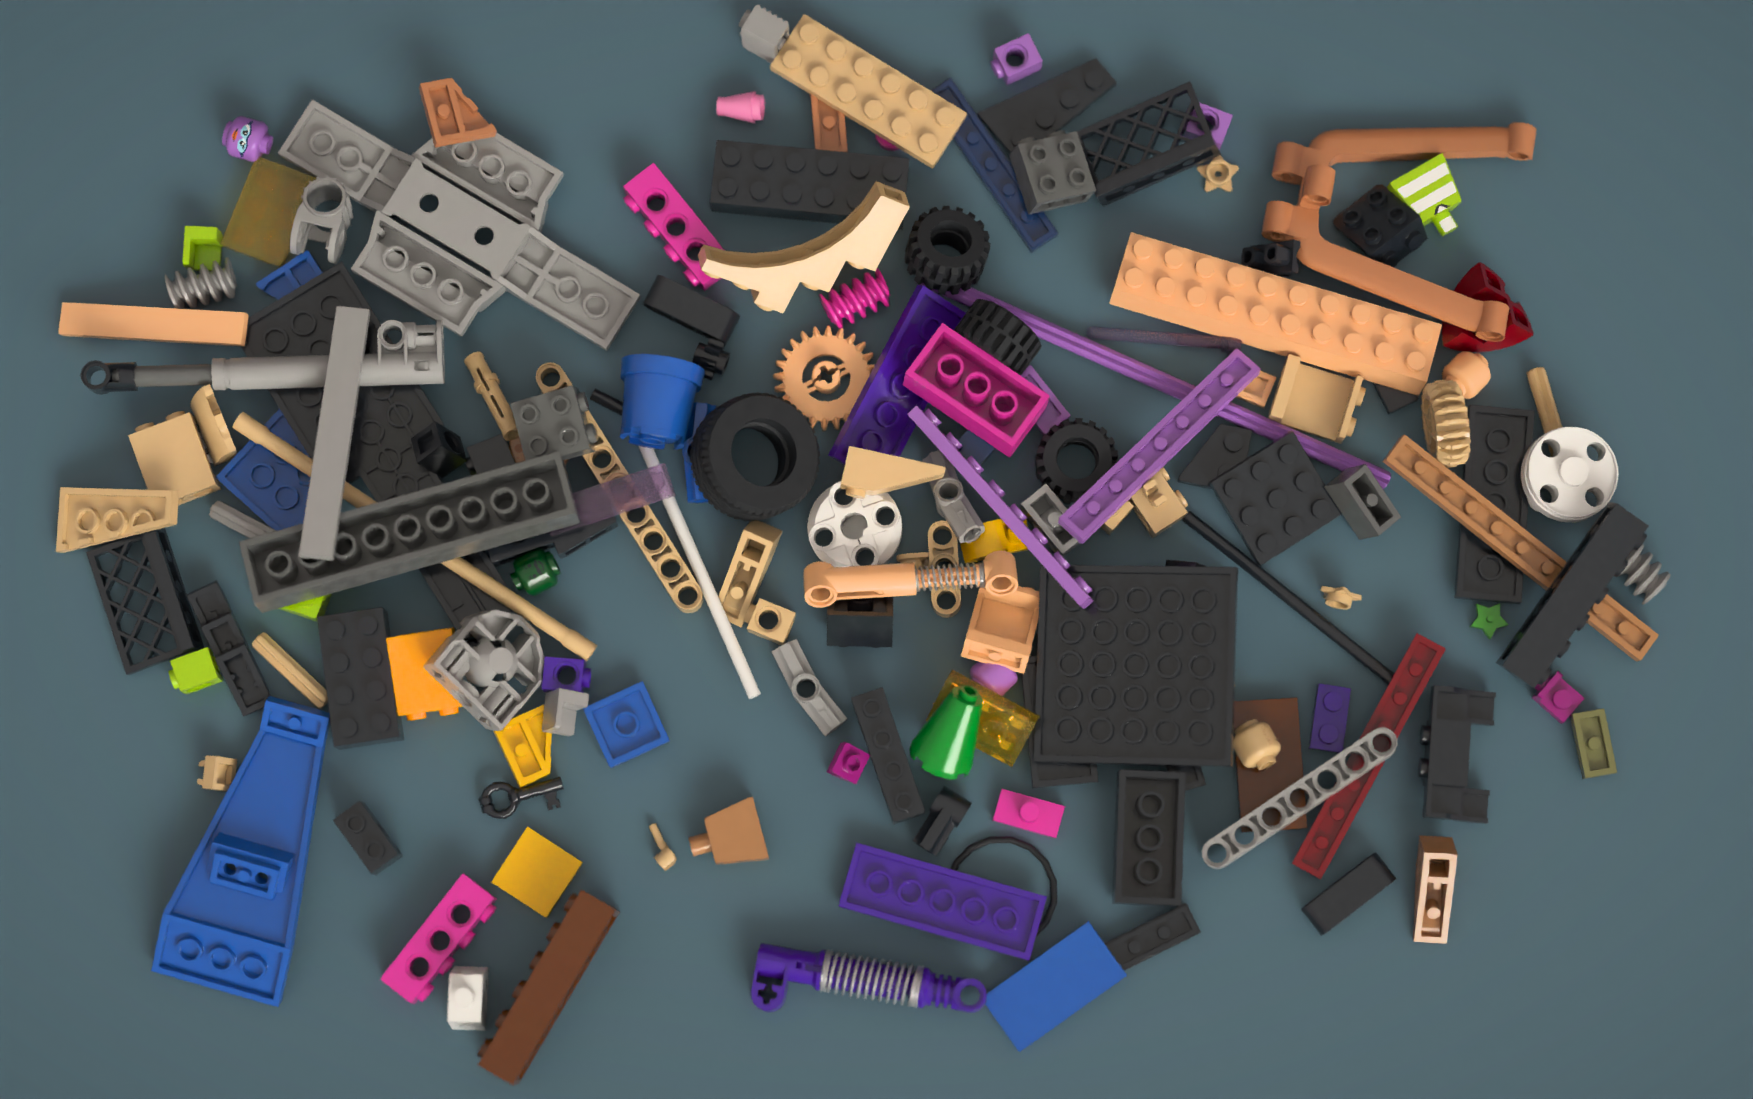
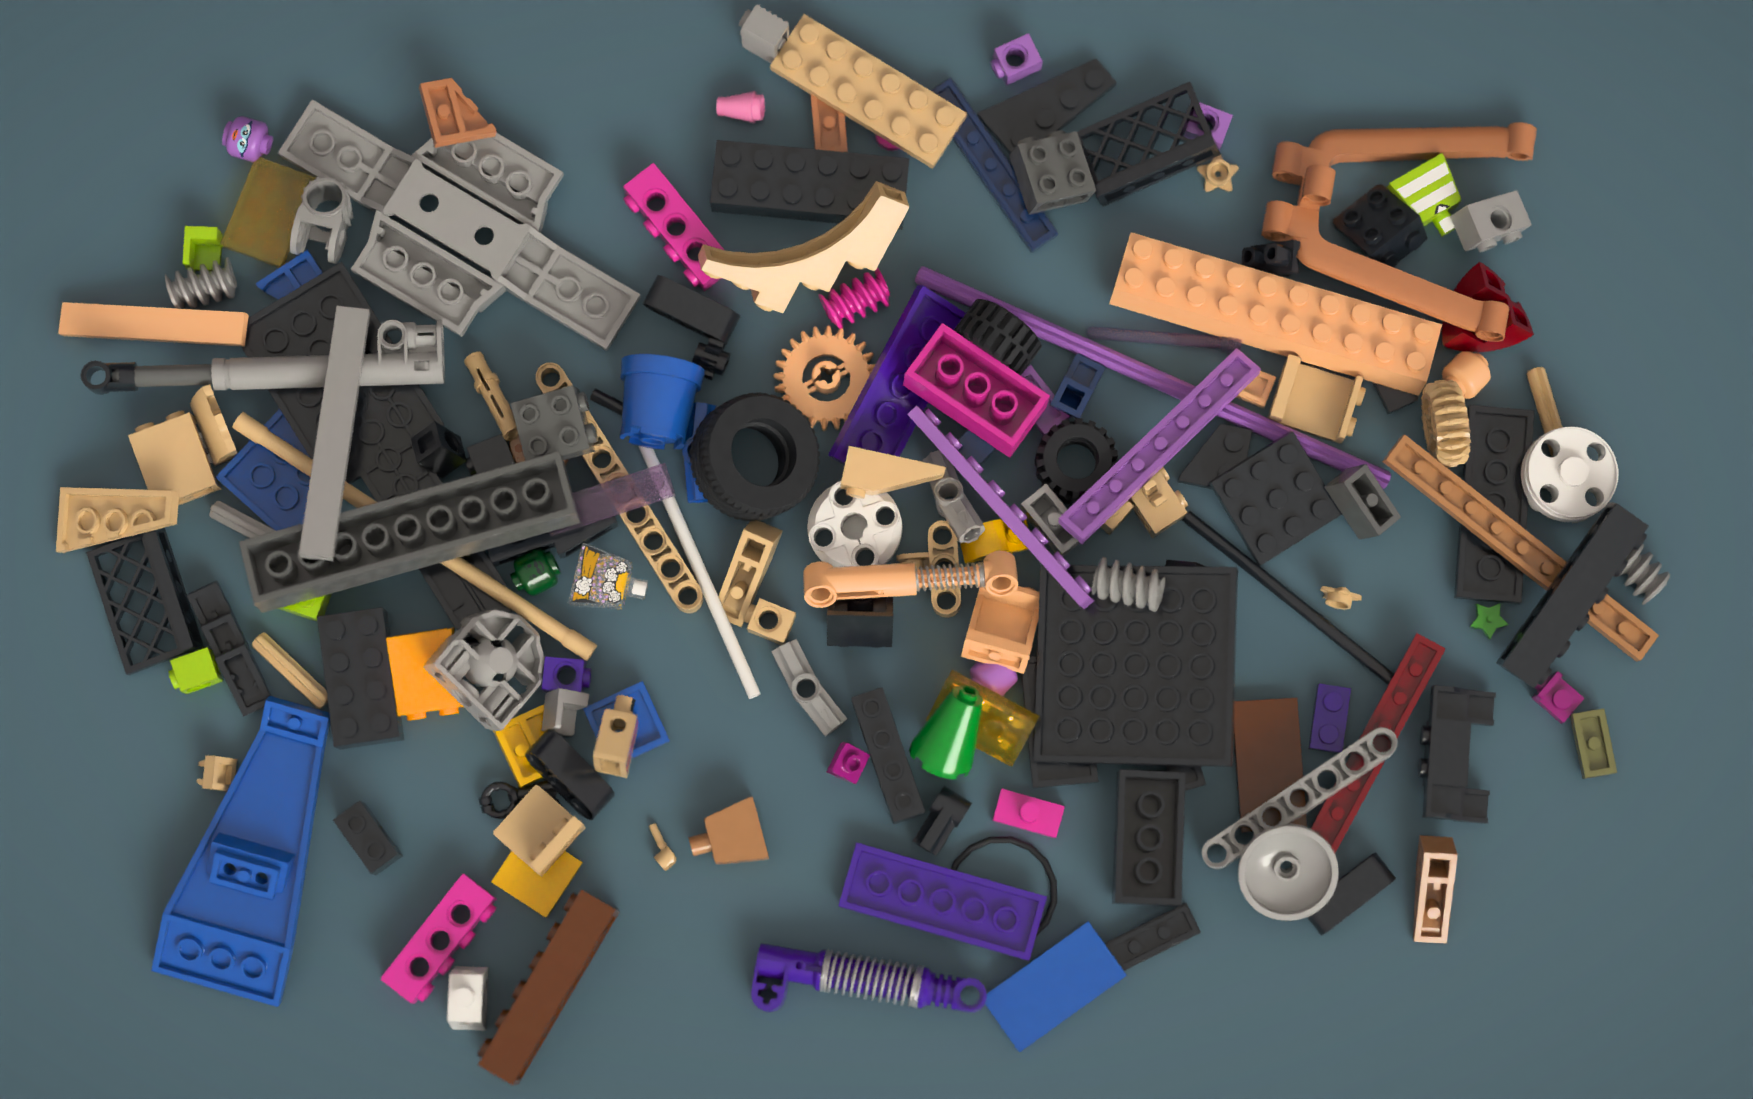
(539, 830): none -> tan bracket
(569, 774): none -> black beam
(604, 581): none -> torso
(615, 749): none -> tan torso
(951, 229): black tyre -> none
(1077, 386): none -> dark blue slope
(1128, 585): none -> light grey piece
(1256, 744): tan head -> none
(1292, 891): none -> light grey dish
(1490, 221): none -> light grey brick

